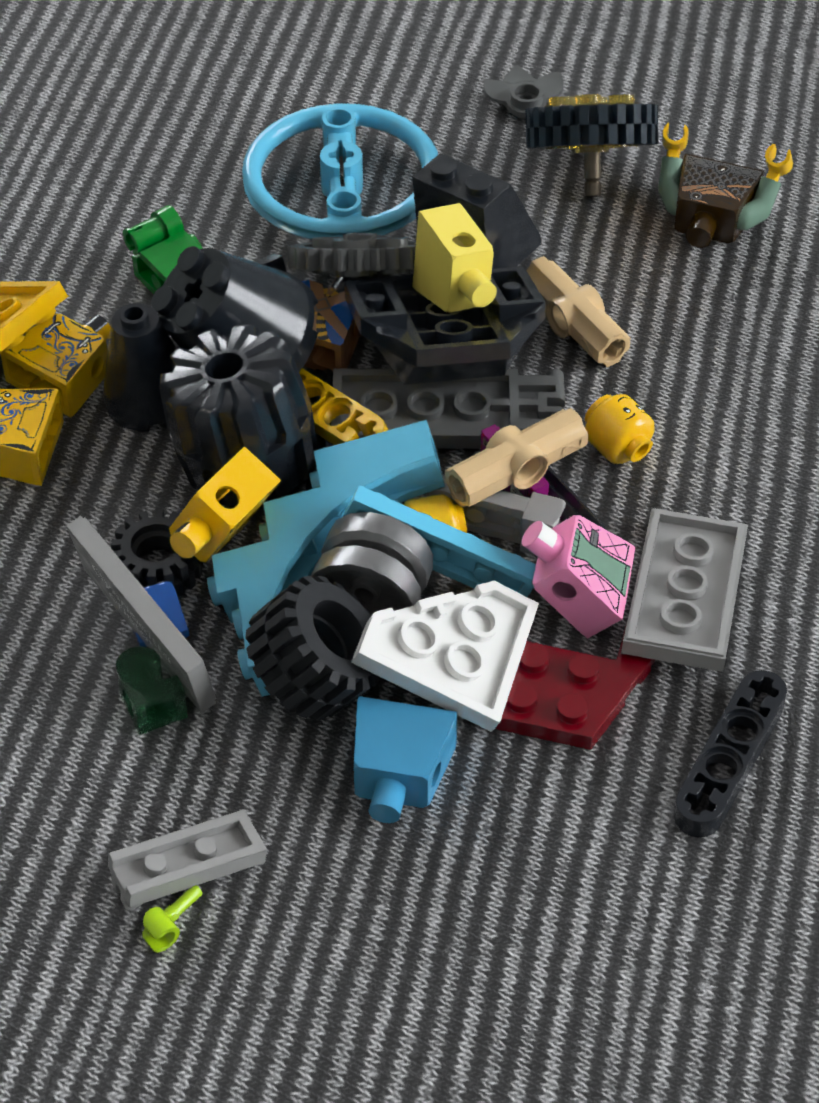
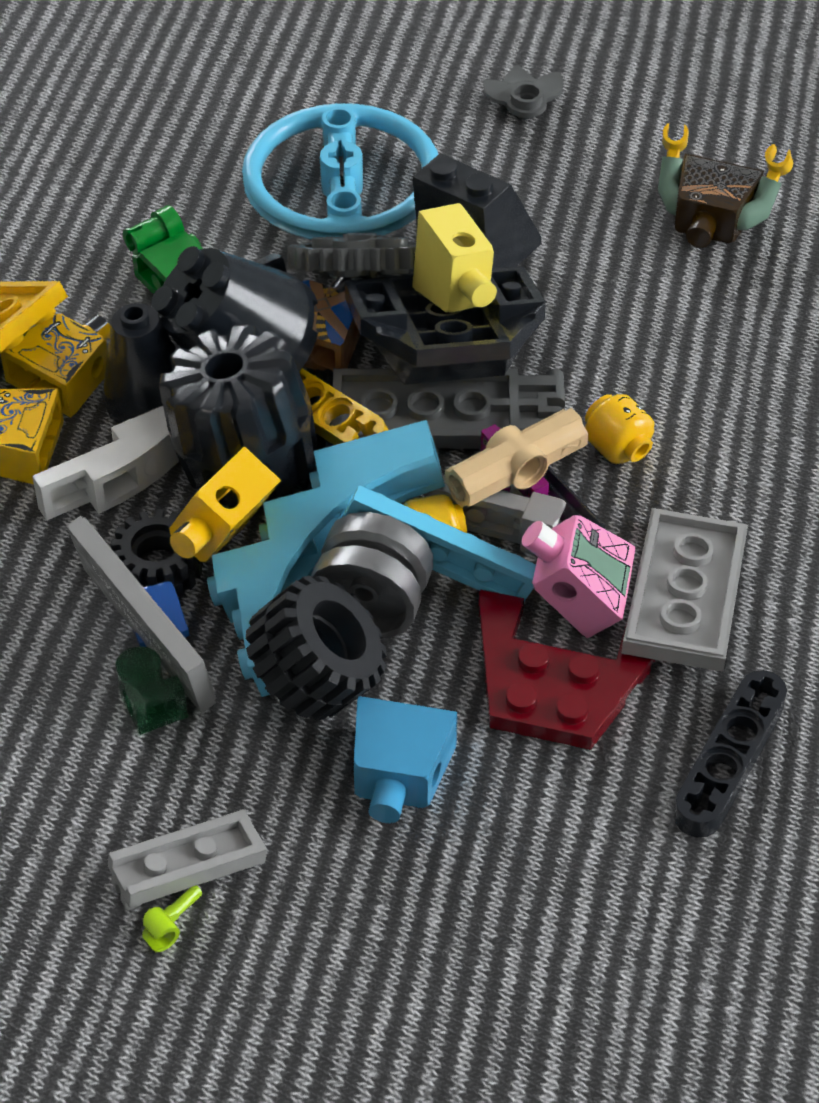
(110, 473): none -> white slope
(453, 649): white plate -> none
(578, 313): tan piece -> none
(591, 128): black wheel -> none

